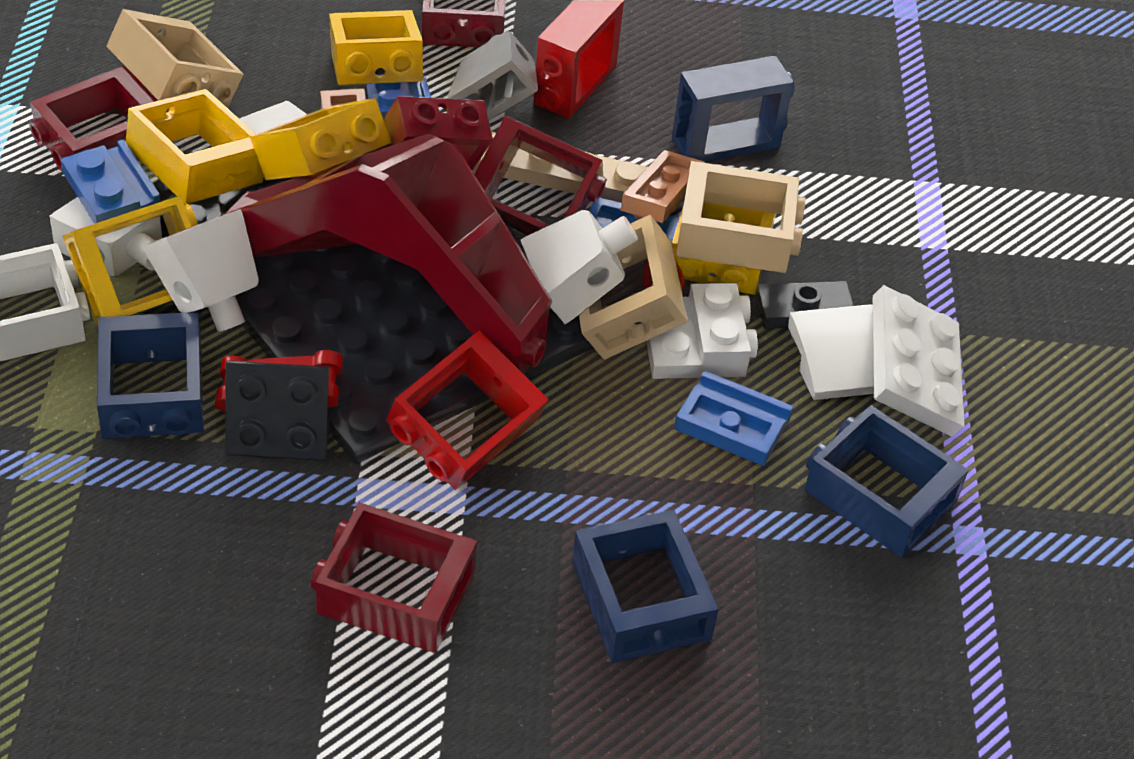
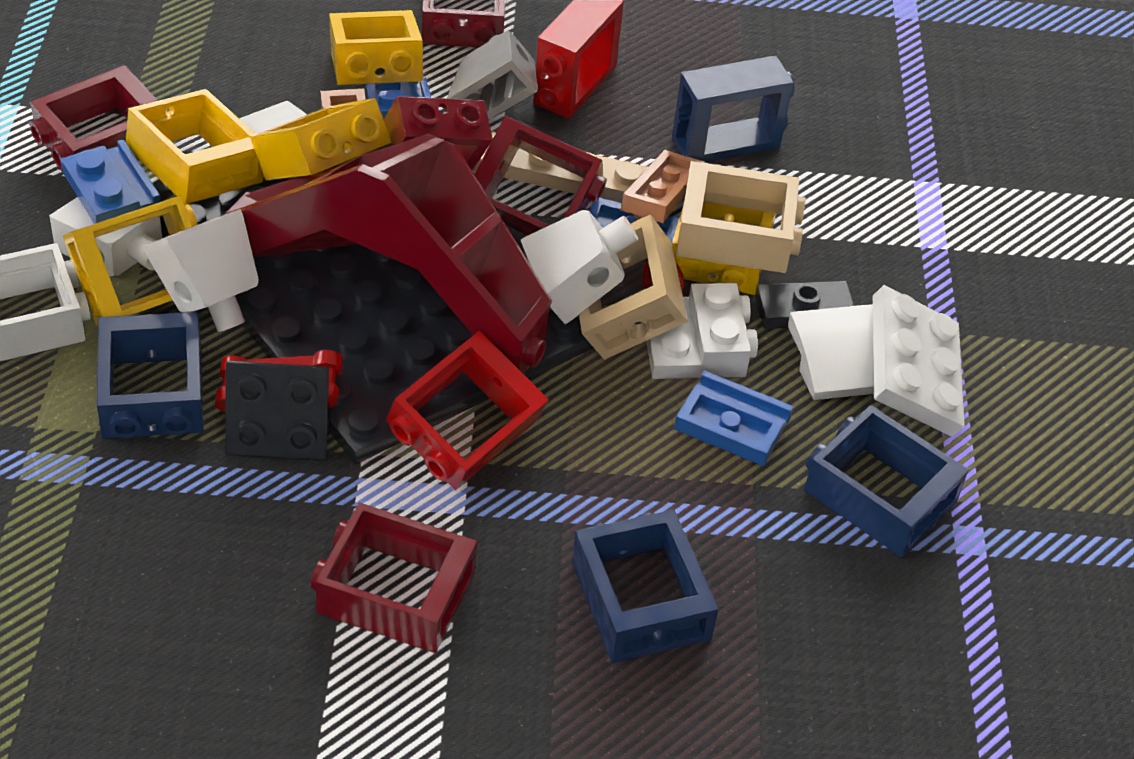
(173, 61): tan window -> none

